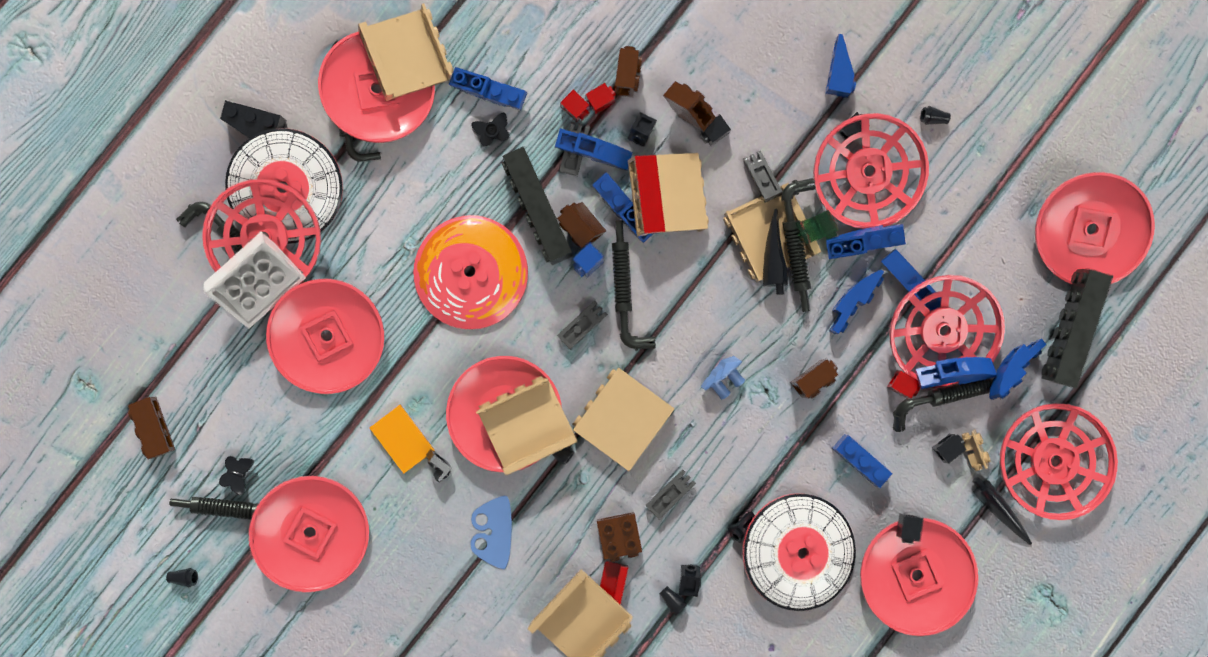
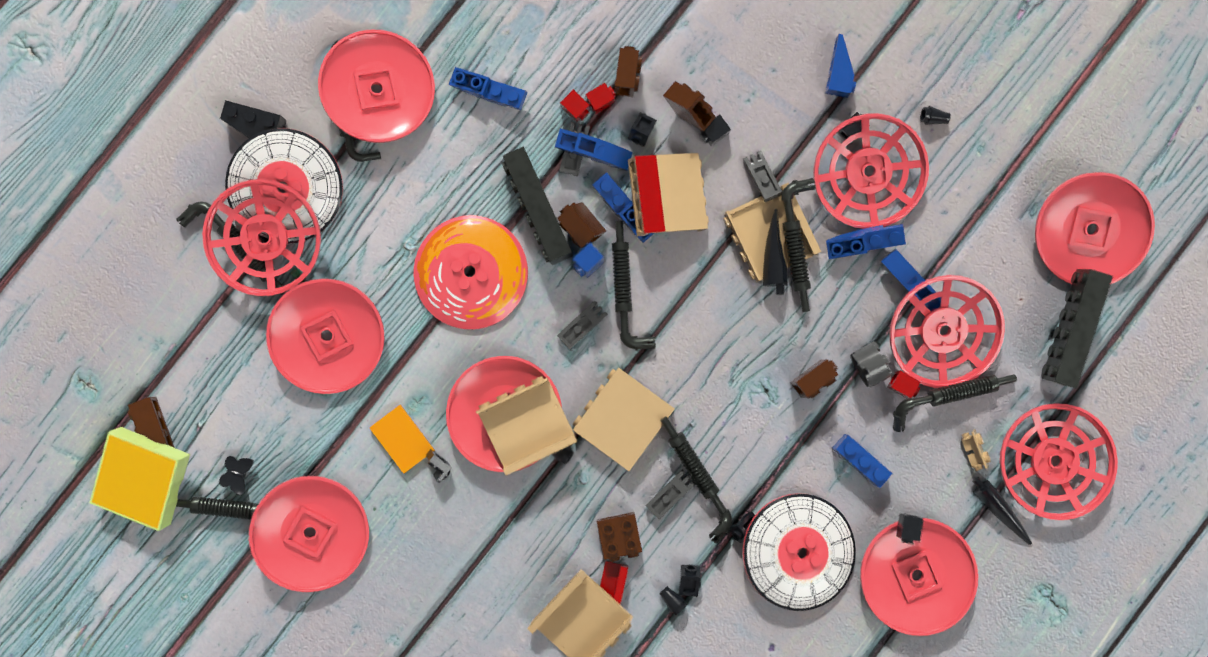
(139, 478): none -> yellow tile
(184, 577): black cone -> none
(253, 280): white slope -> none
(406, 53): tan panel -> none
(491, 130): black animal -> none
(500, 522): medium blue piece -> none
(700, 477): none -> pearl dark grey piece
(725, 368): medium blue connector -> none
(818, 227): clear green door -> none
(858, 294): blue slope -> none
(871, 364): none -> dark grey brick
(949, 448): black brick -> none
(956, 370): blue slope -> none
(1012, 368): blue slope -> none

